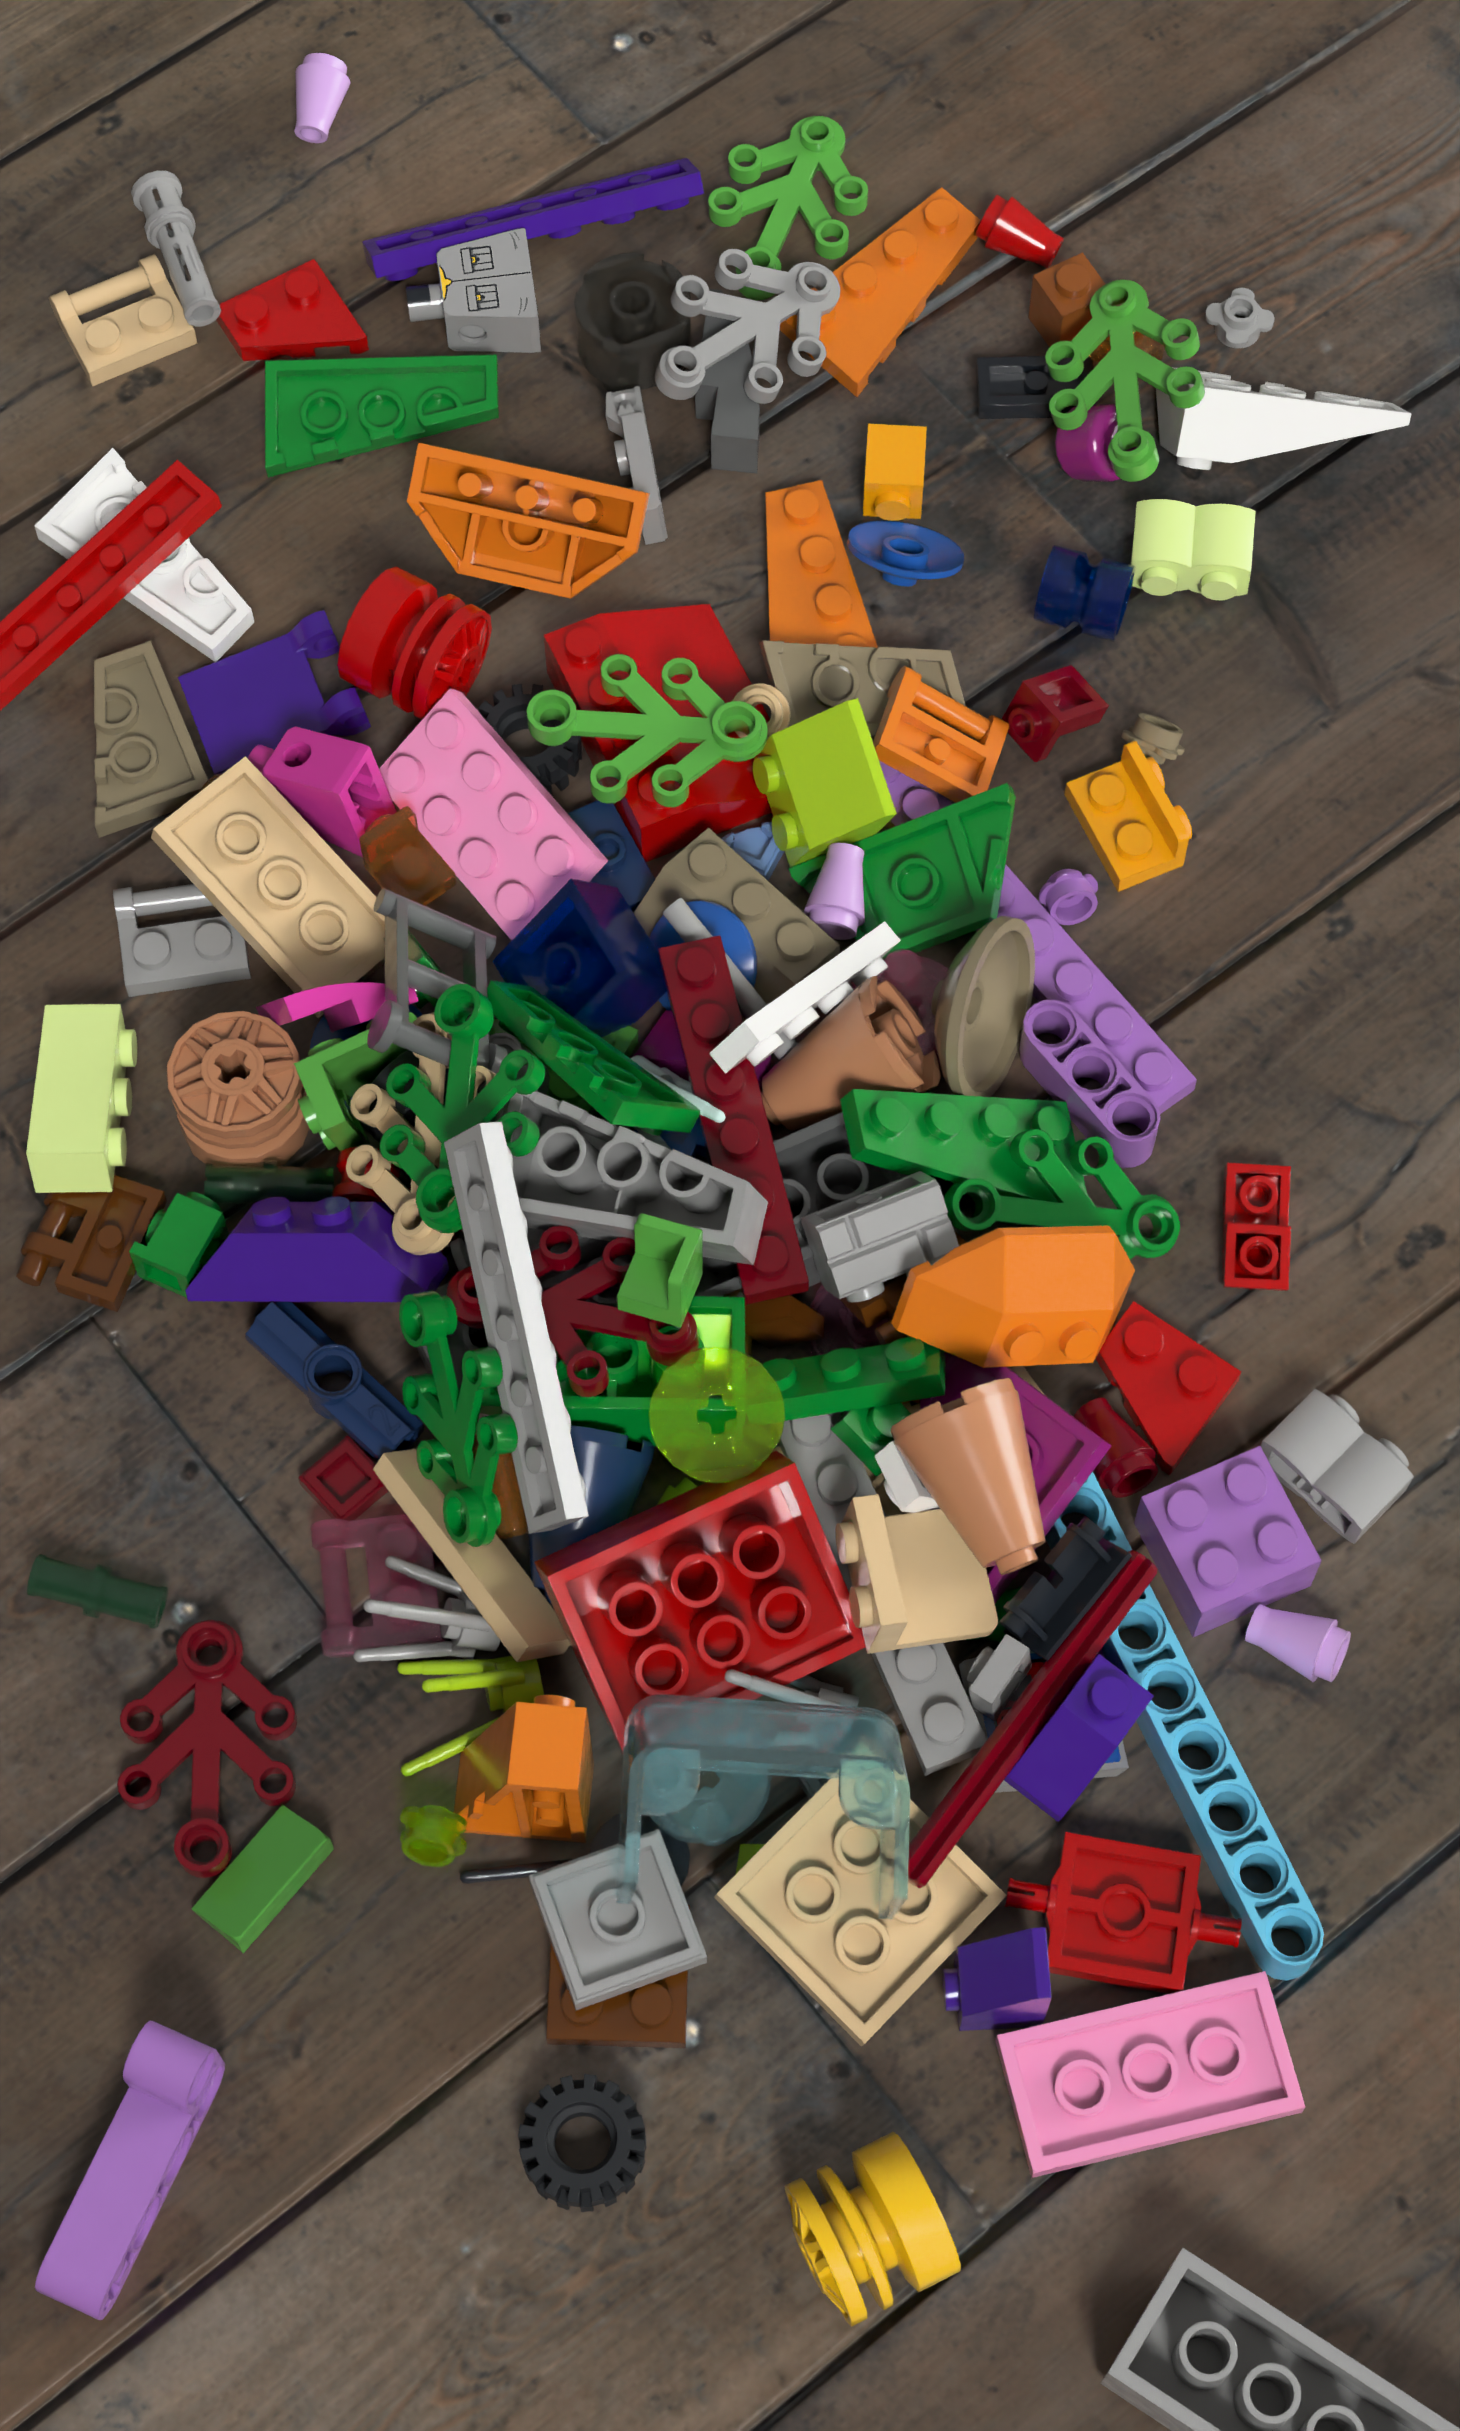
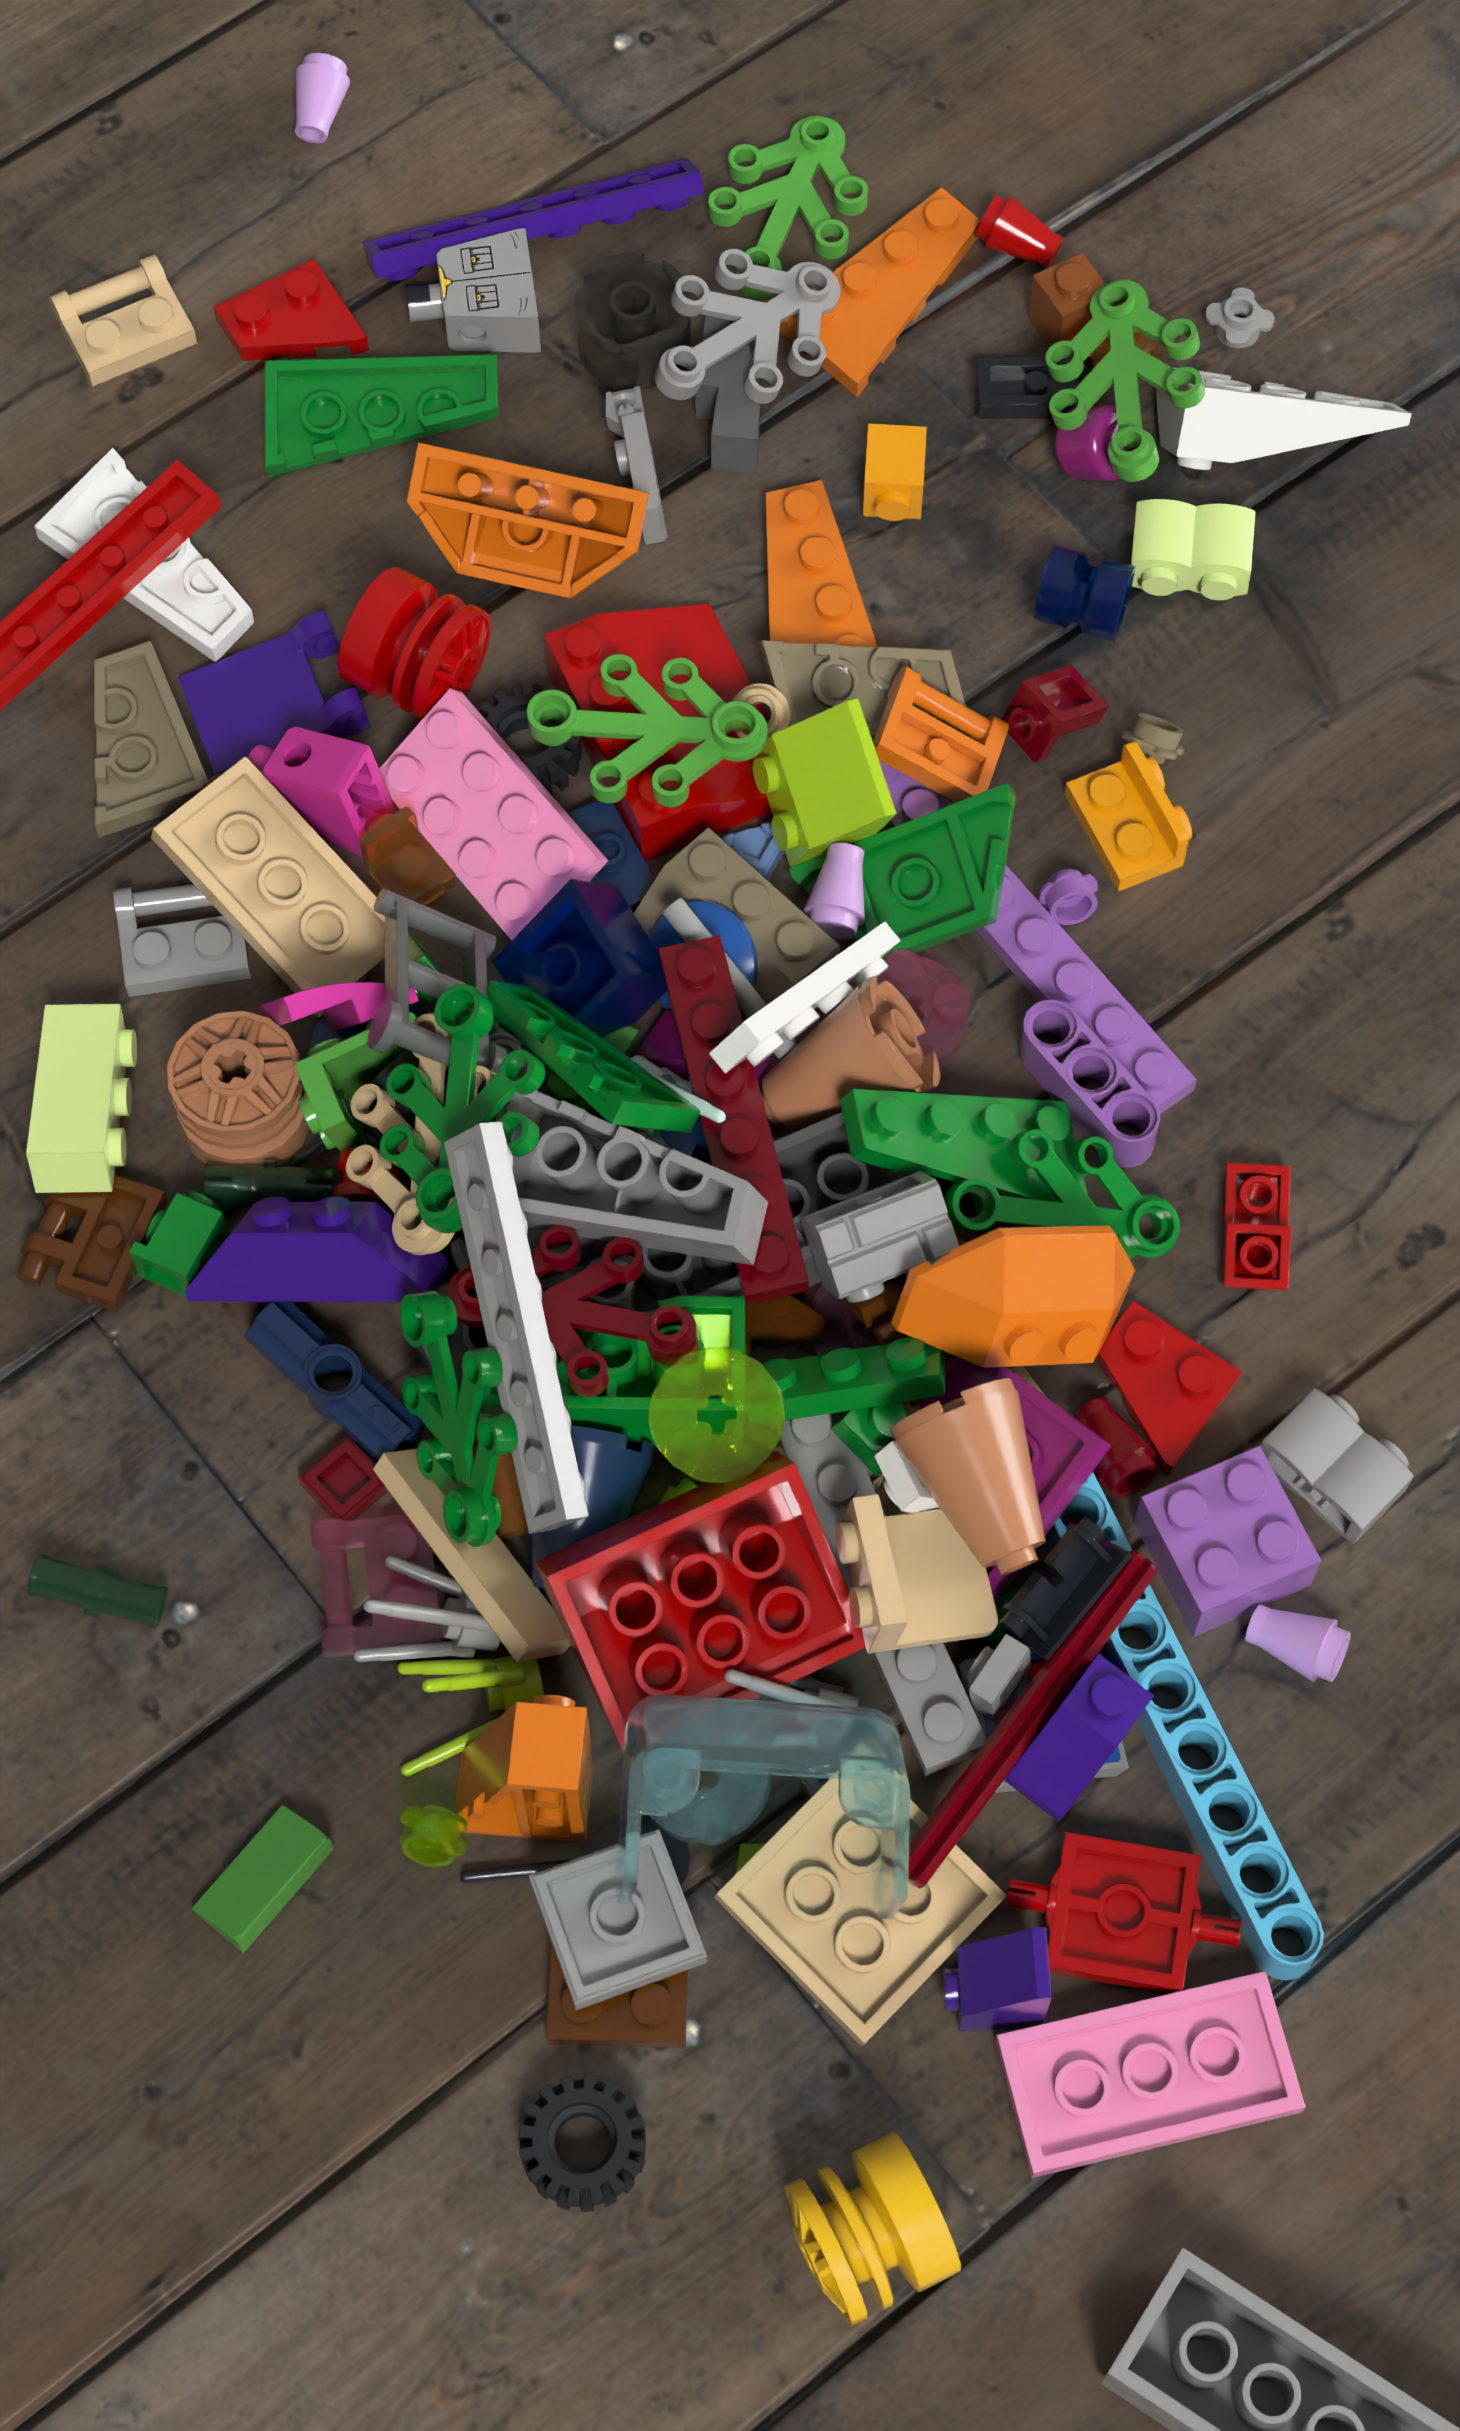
(133, 2170): medium lavender beam -> none
(195, 295): light grey pin -> none
(206, 1735): dark red plant -> none
(662, 1270): bright green panel -> none
(905, 551): blue dish -> none
(984, 1006): dark tan dish -> none

